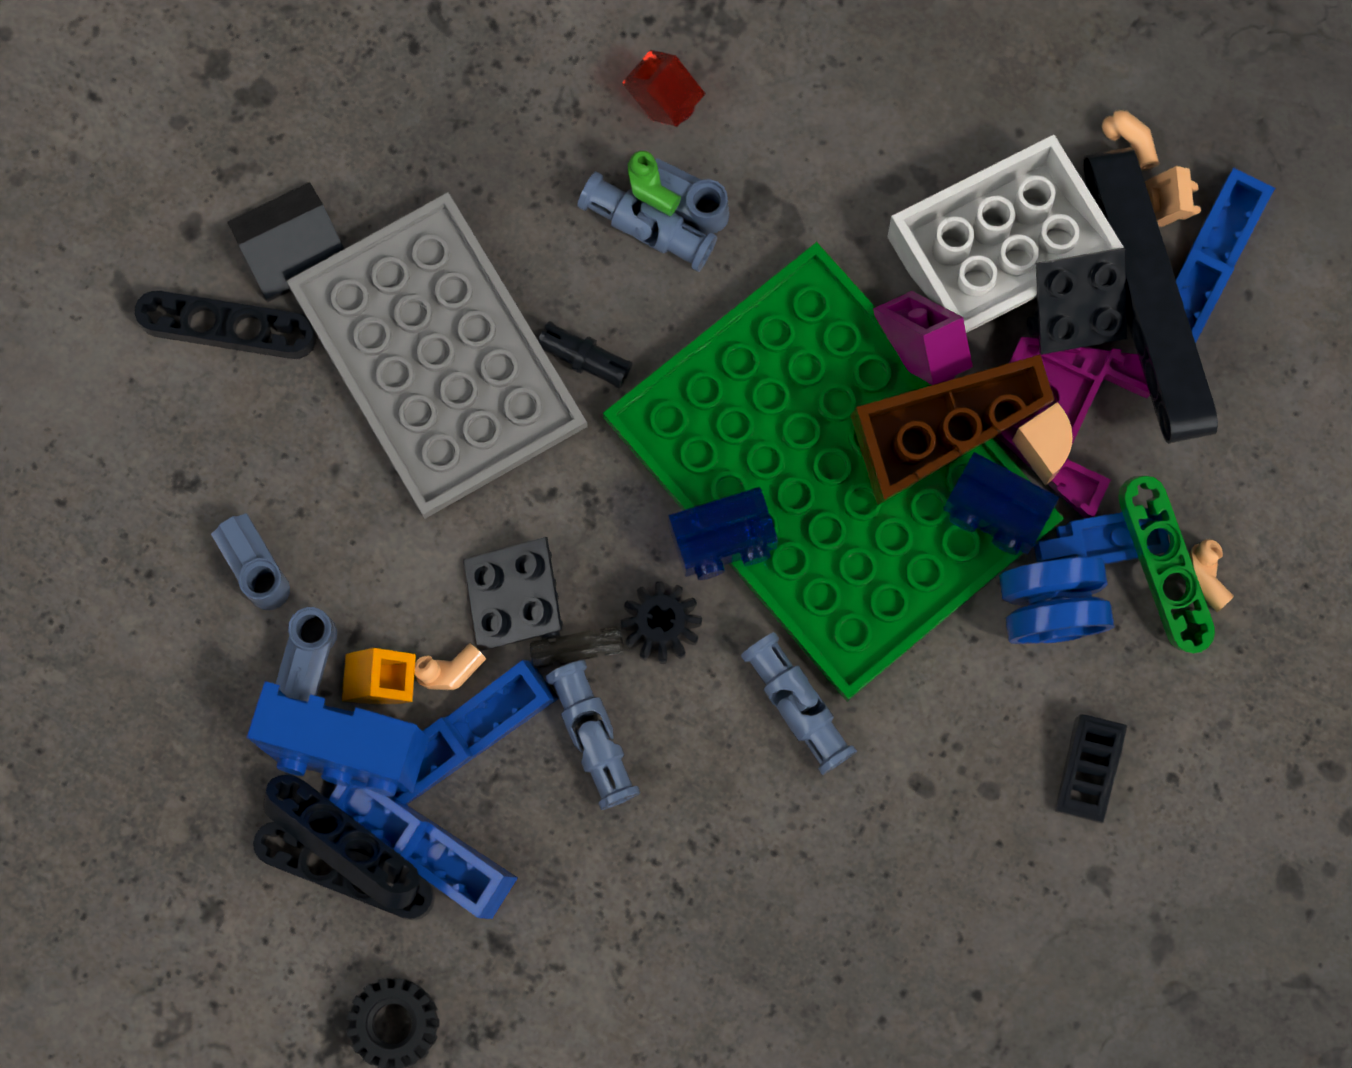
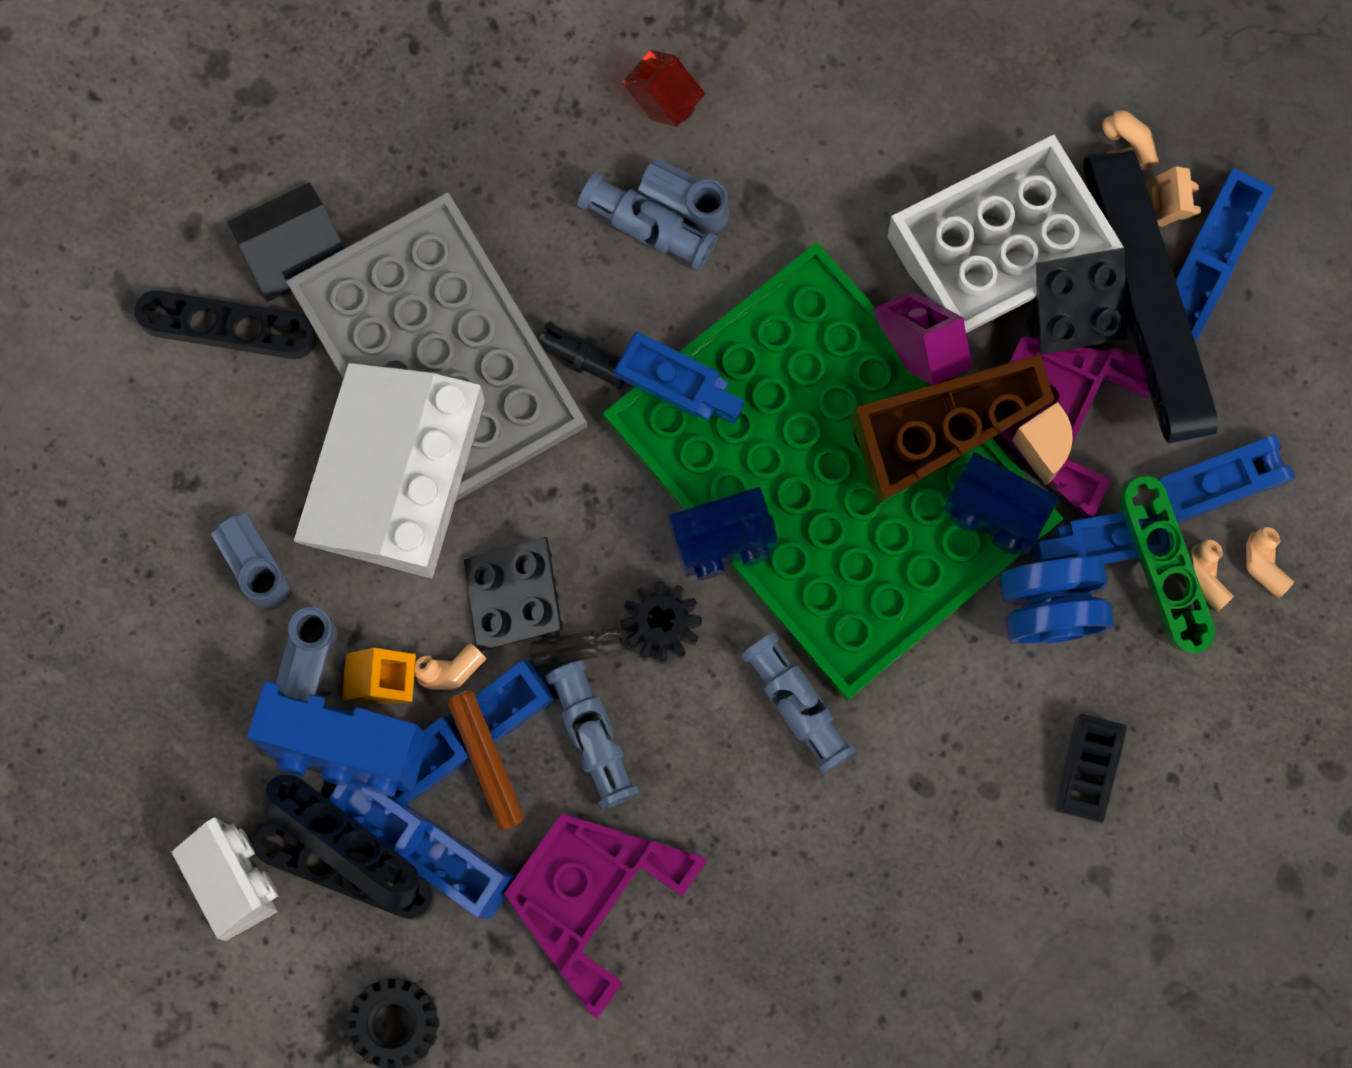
(224, 878): none -> white slope
(391, 467): none -> white slope
(485, 760): none -> dark orange axle
(574, 886): none -> magenta wing
(647, 184): bright green arm -> none
(676, 379): none -> blue hinge
(1226, 479): none -> blue plate
(1261, 561): none -> light nougat arm

